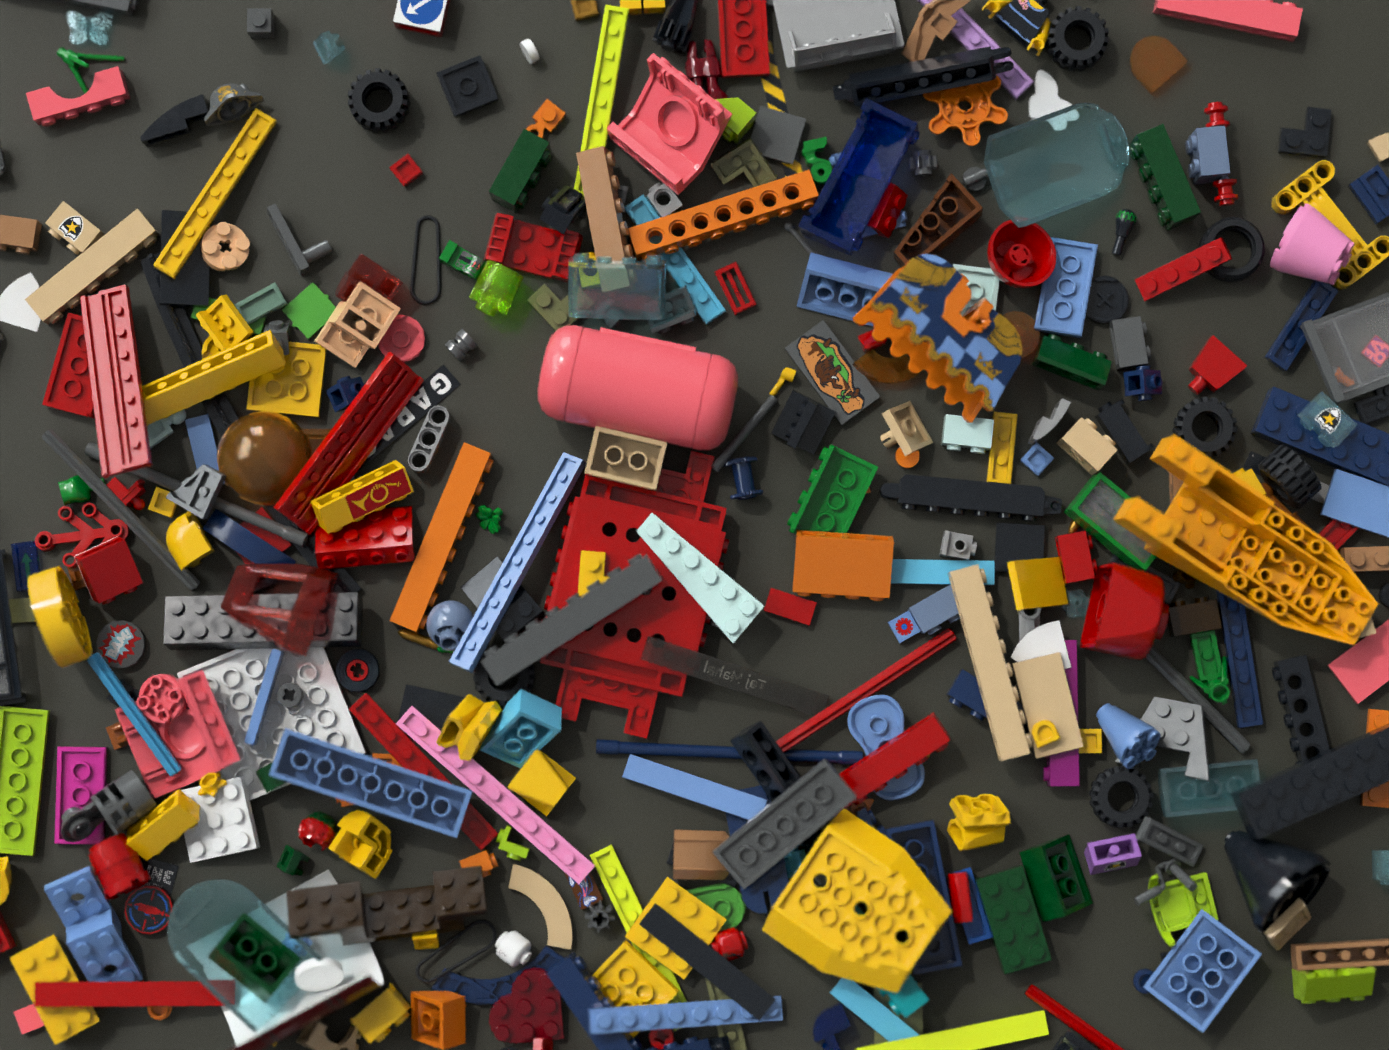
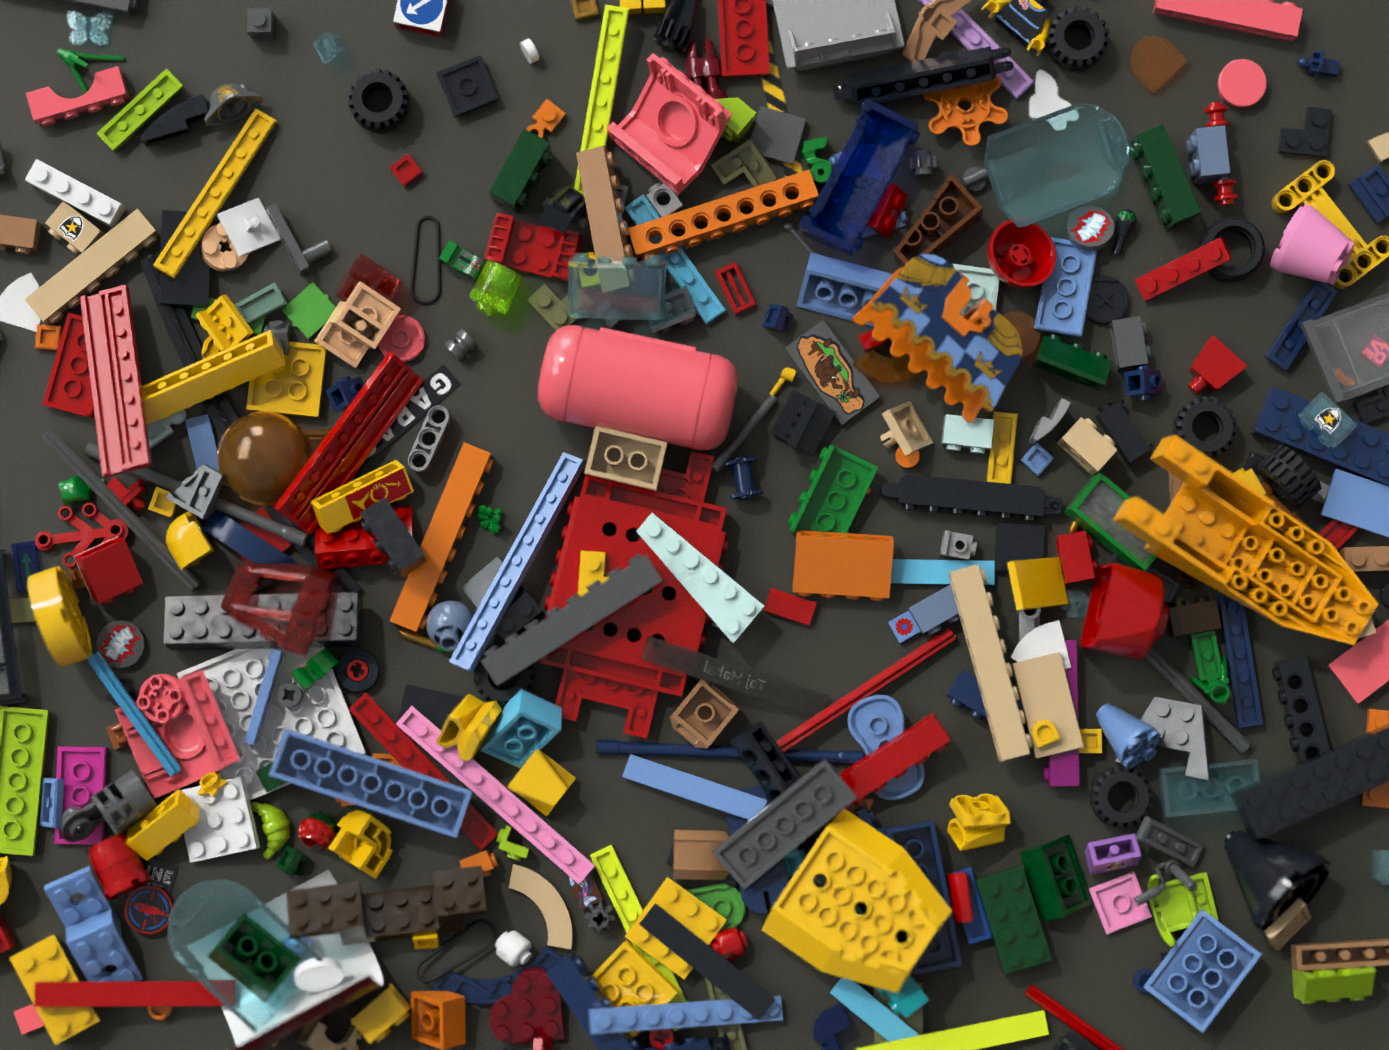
(48, 337): none -> orange tile
(51, 802): none -> medium blue tile
(75, 193): none -> white arch
(140, 110): none -> lime plate
(248, 227): none -> white piece
(274, 825): none -> lime piece
(315, 669): none -> green leg
(392, 538): none -> black brick
(703, 714): none -> medium nougat slope
(776, 317): none -> dark blue tile
(1090, 228): none -> tile
(1116, 902): none -> bright pink tile
(1242, 83): none -> coral tile
(1319, 65): none -> dark blue piece

